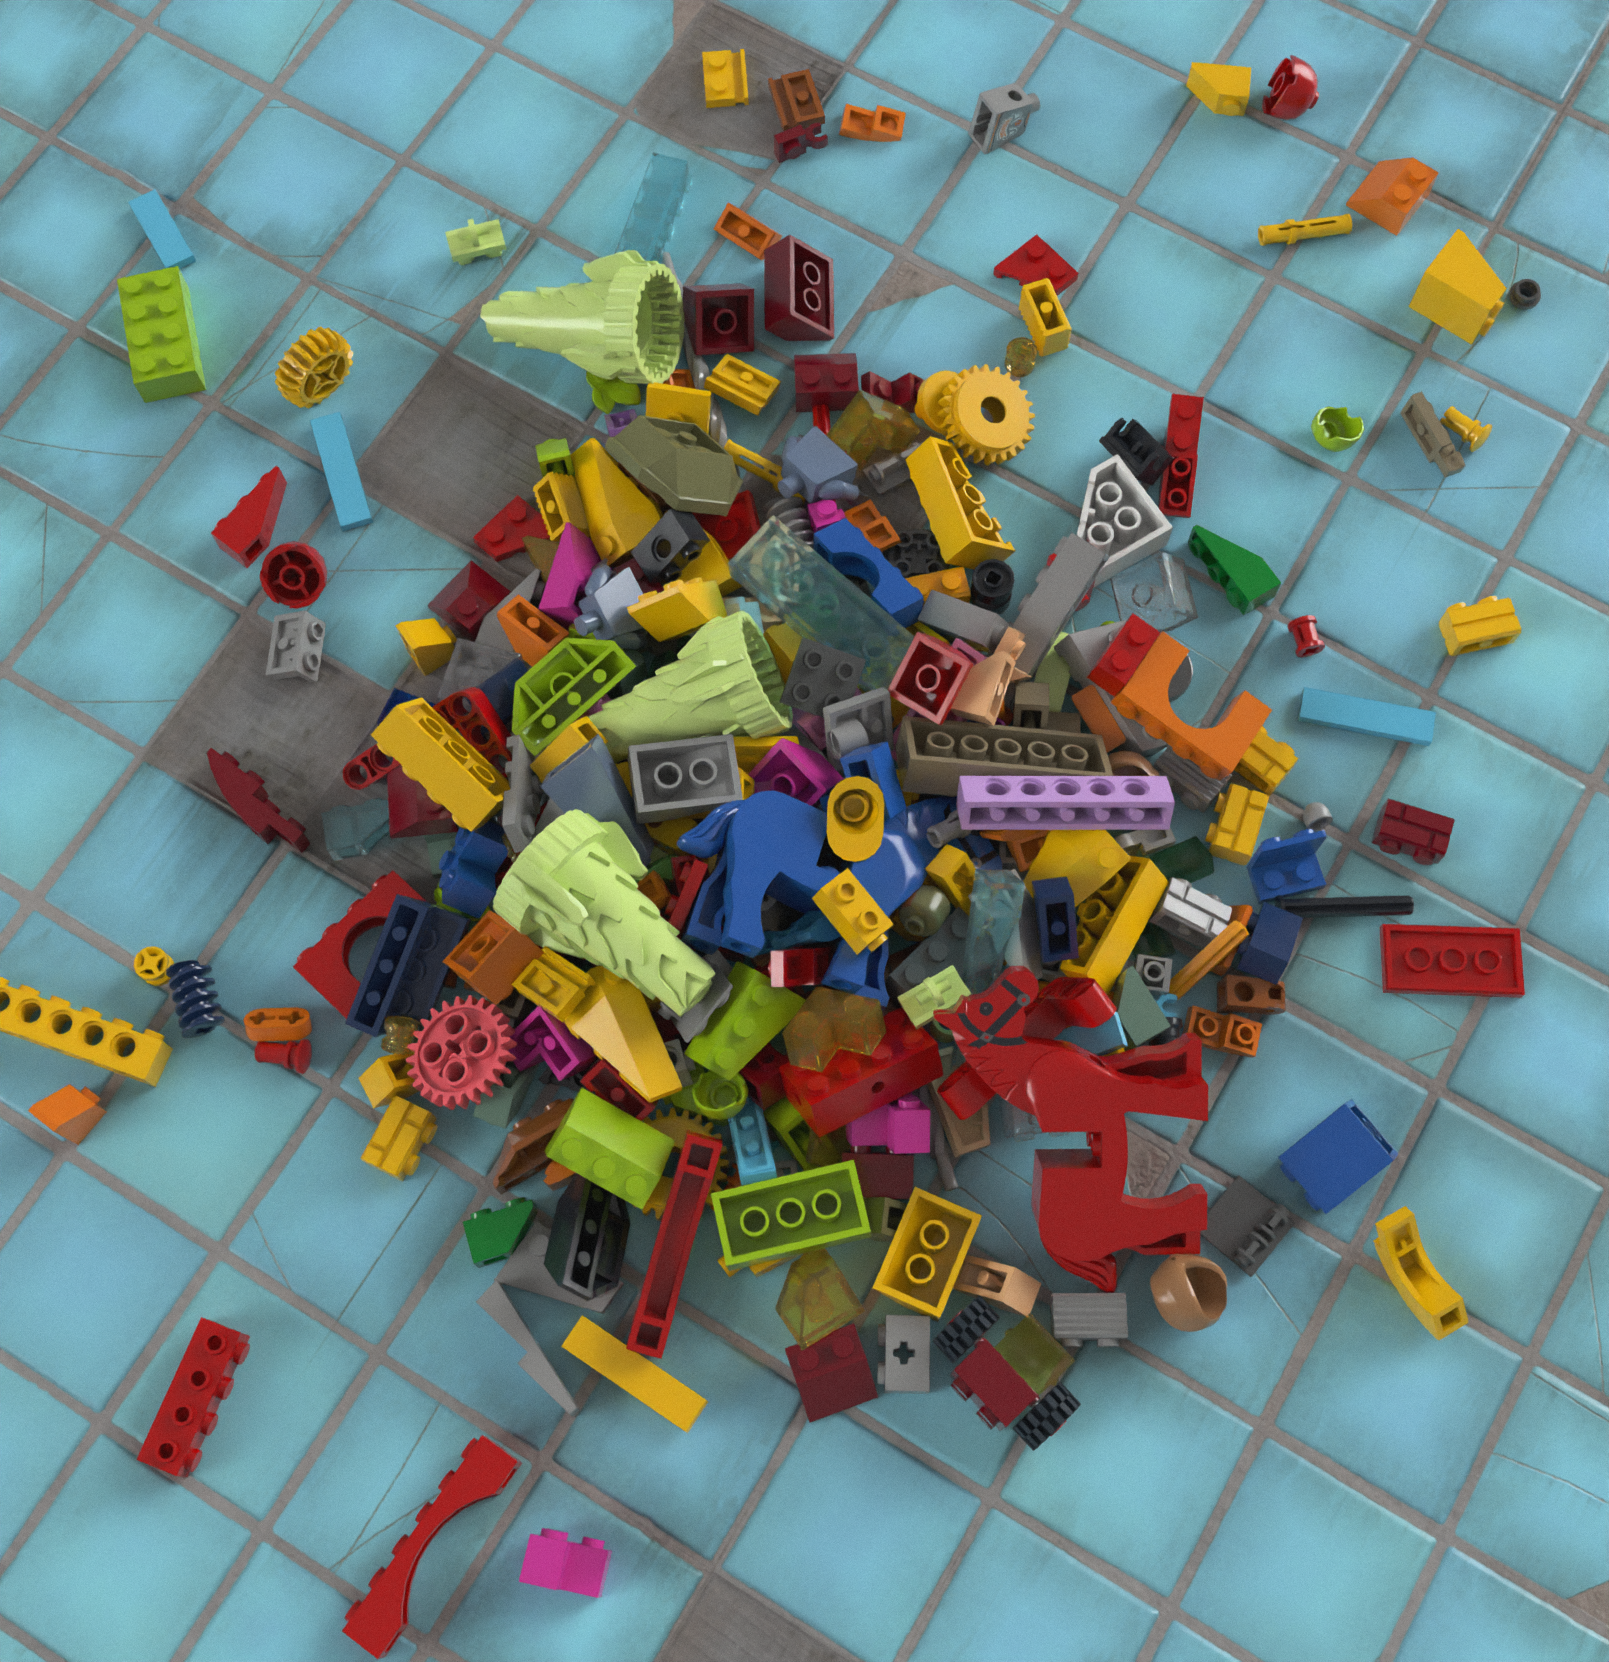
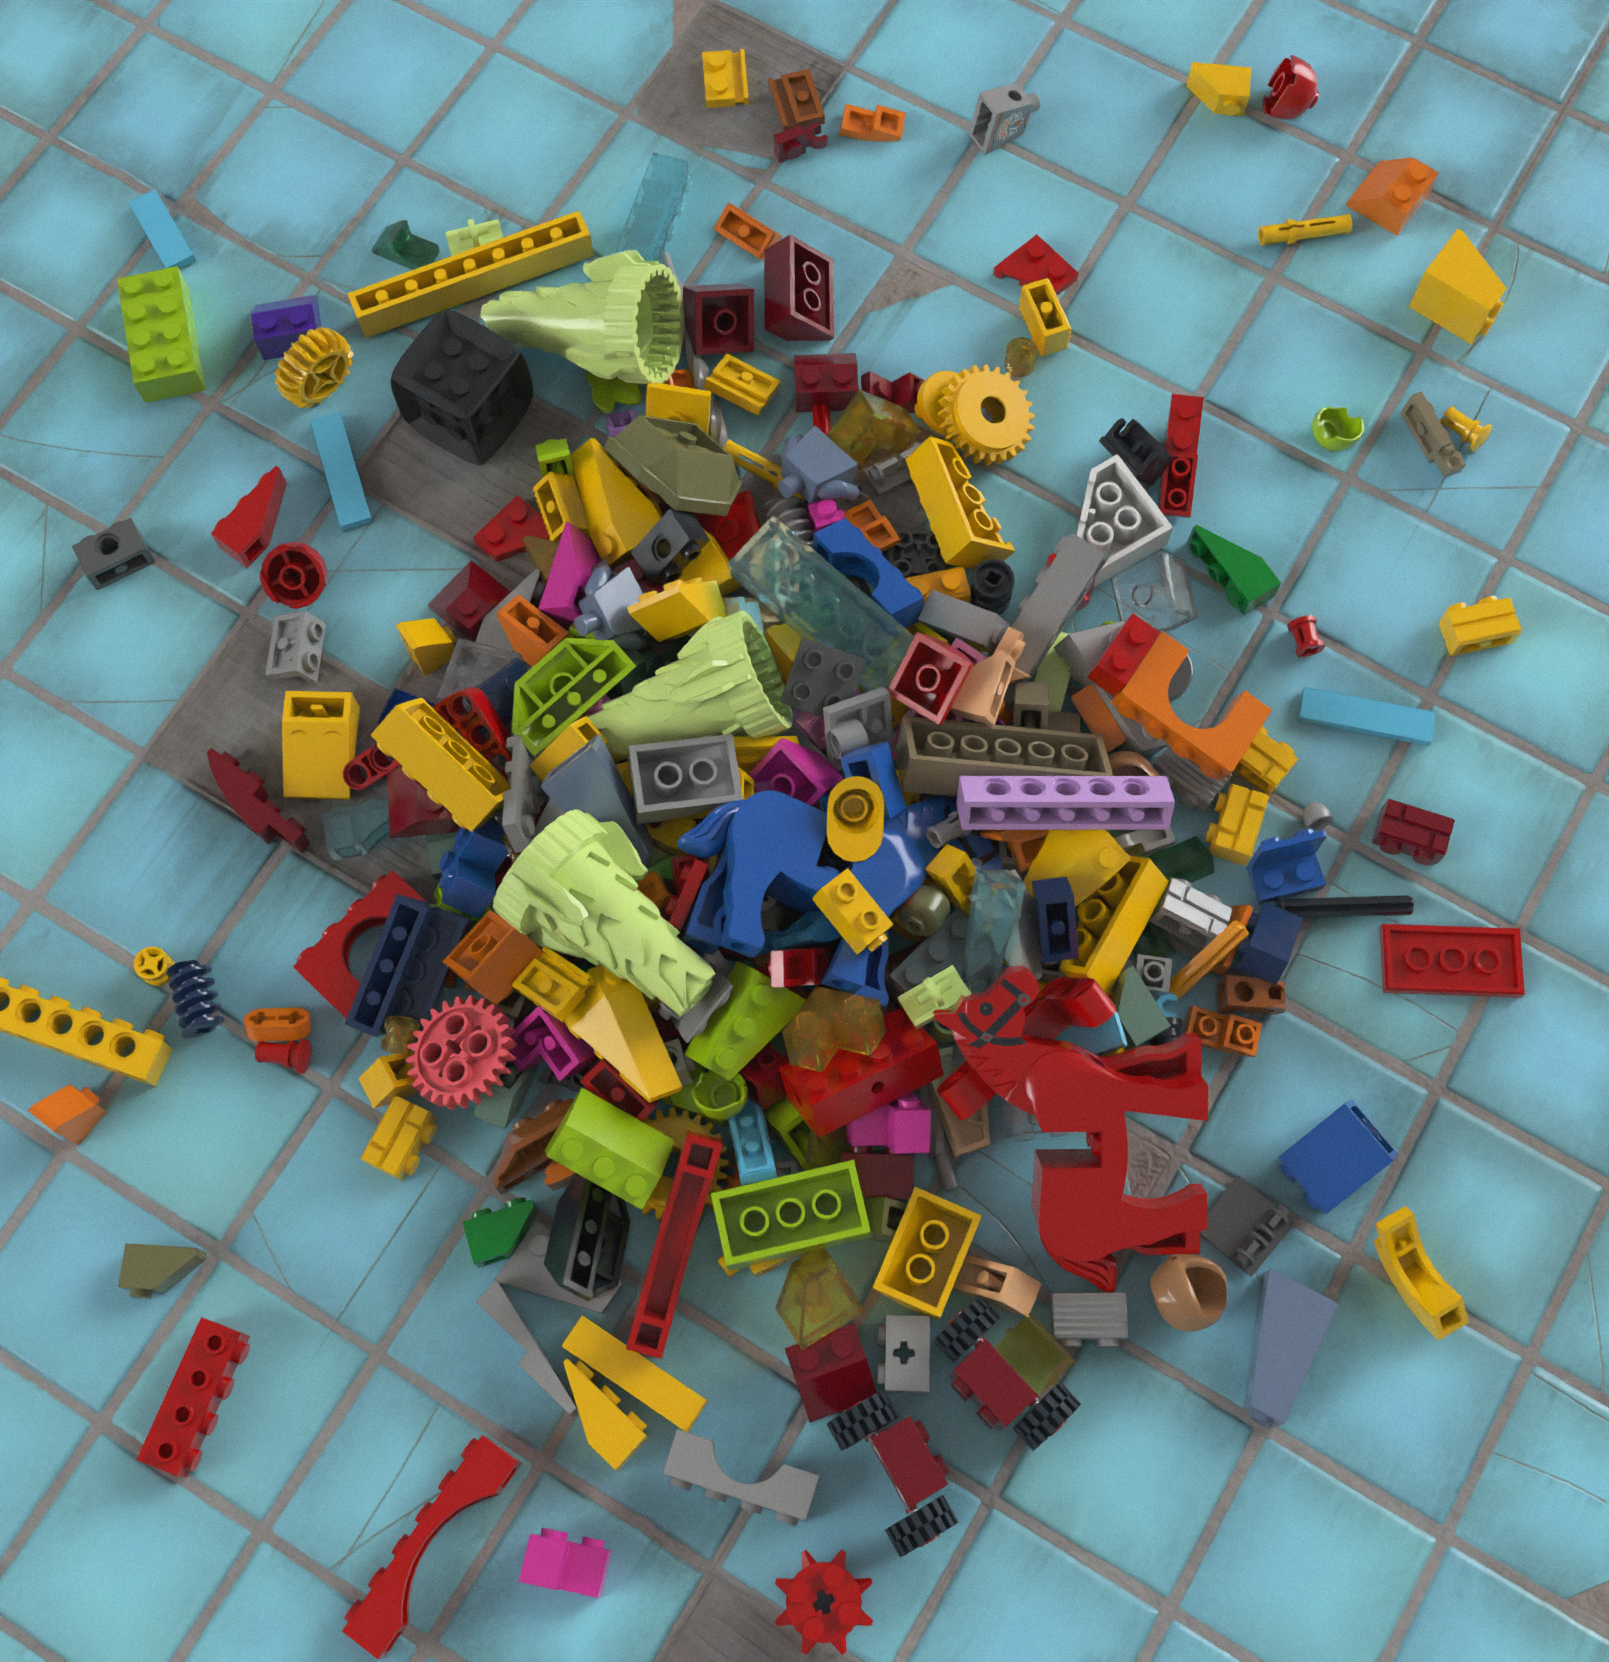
(130, 556): none -> dark grey brick
(156, 1268): none -> olive slope
(282, 322): none -> dark purple slope
(318, 743): none -> yellow slope
(404, 248): none -> clear green slope
(462, 386): none -> black piece
(471, 274): none -> yellow brick
(606, 1426): none -> yellow slope
(786, 1492): none -> light grey arch
(844, 1612): none -> red brick
(906, 1462): none -> brick
(1284, 1343): none -> sand blue slope
(1528, 288): dark grey plate -> none

